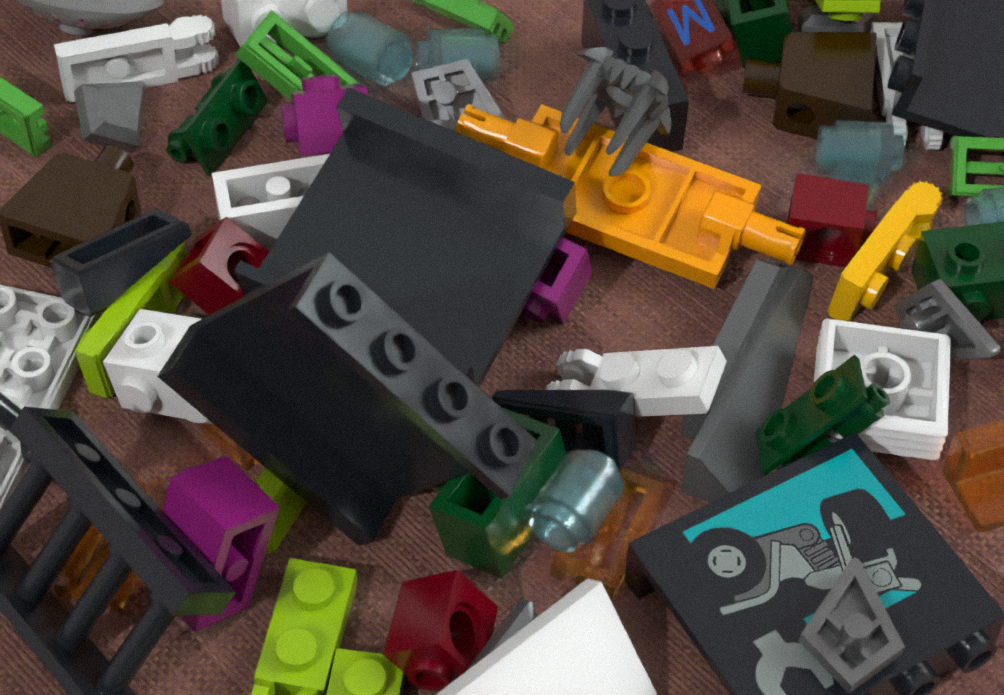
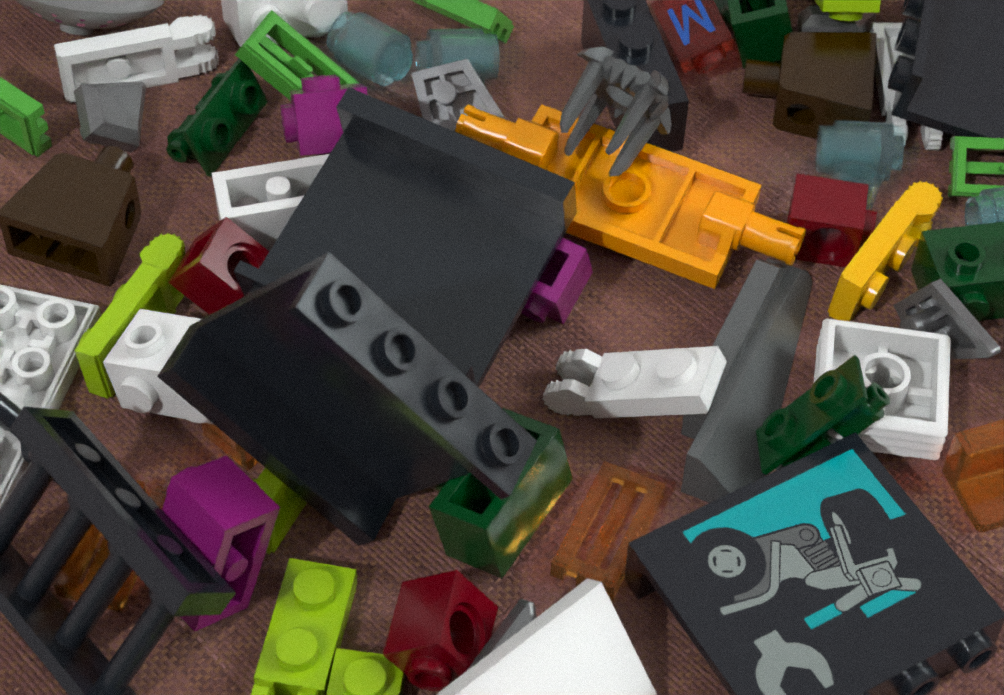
(110, 263): black slope -> none
(576, 500): clear light blue brick -> none
(590, 407): black slope -> none
(852, 630): flat silver piece -> none

